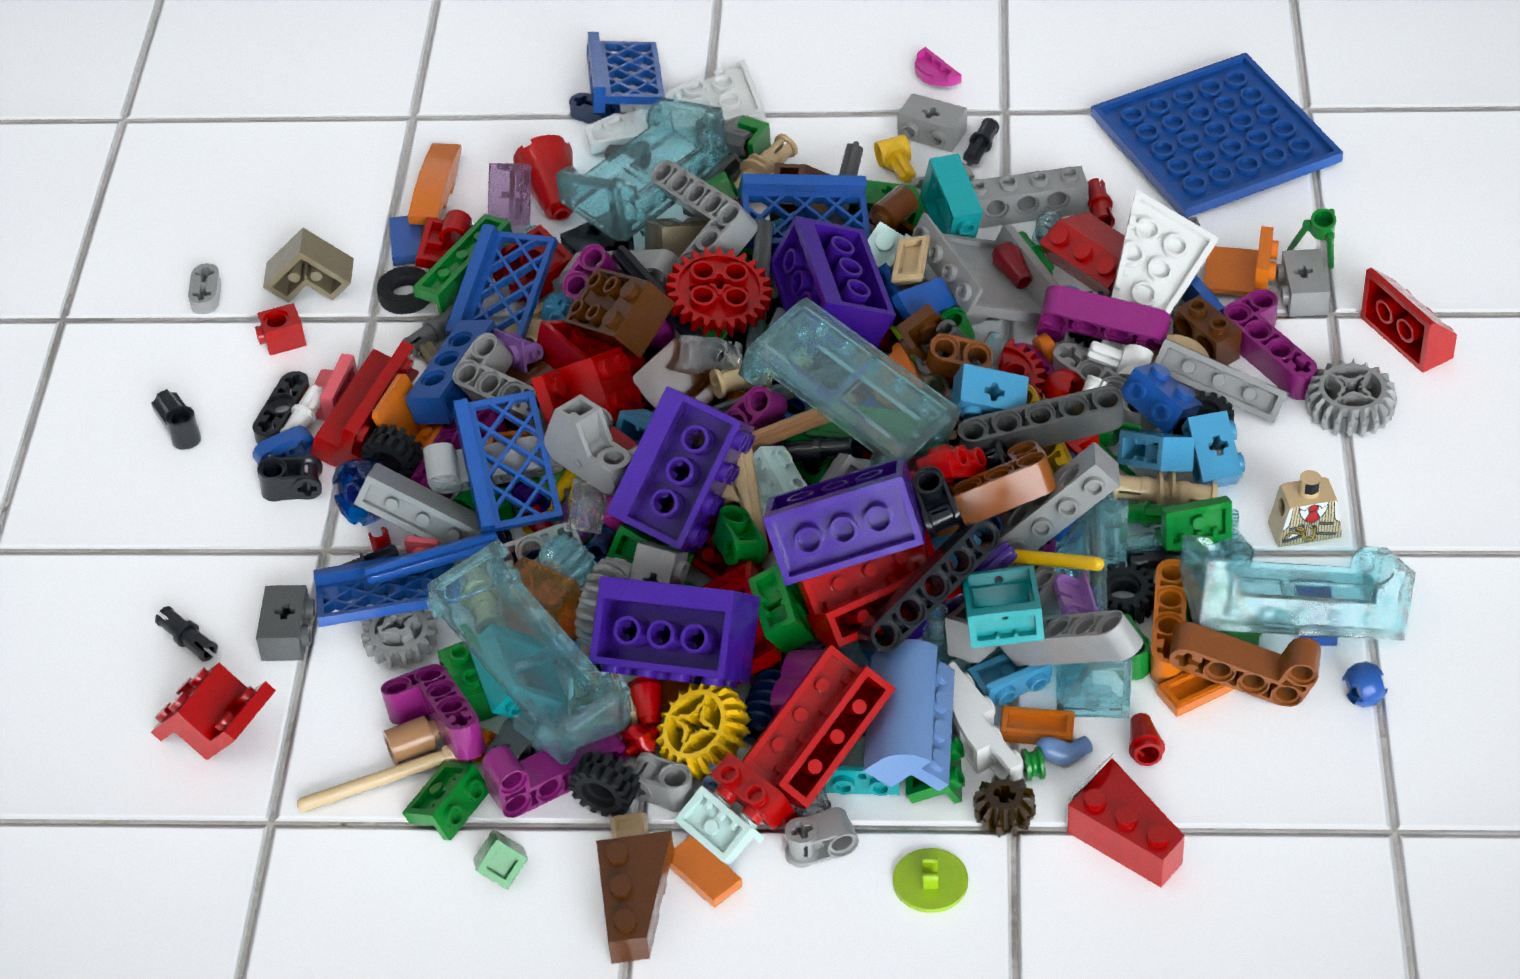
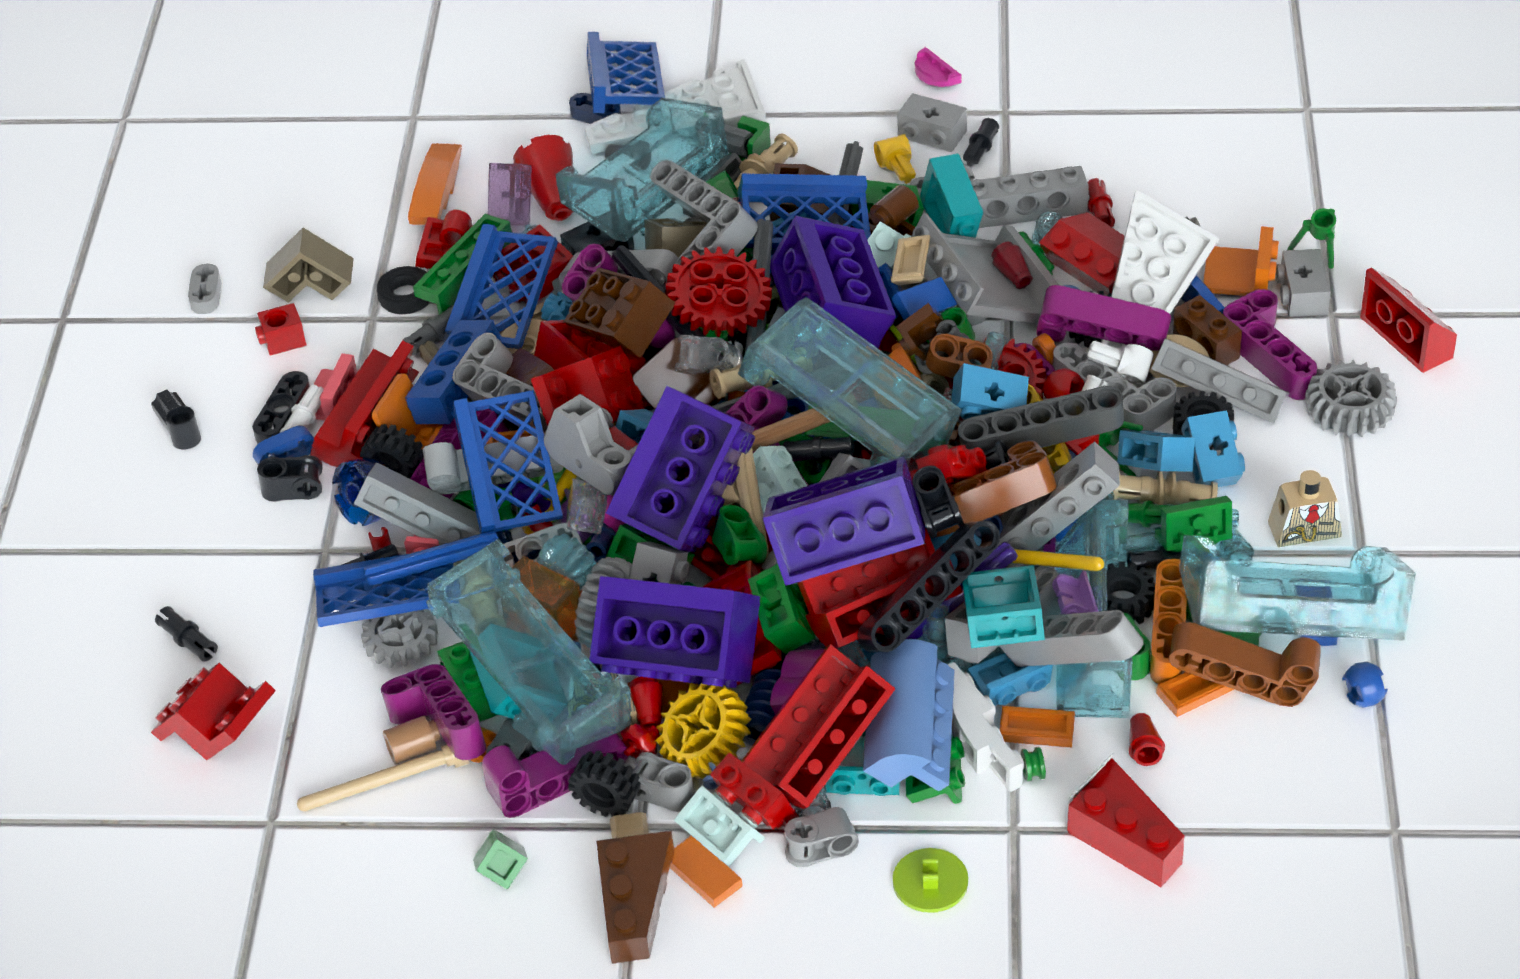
(285, 622): dark grey brick -> none
(404, 240): blue tile -> none
(448, 798): green bracket -> none
(521, 349): medium lavender hinge -> none
(1004, 805): dark brown gear -> none
(1064, 752): medium blue arm -> none
(1159, 396): blue bracket -> none
(1216, 135): blue plate -> none

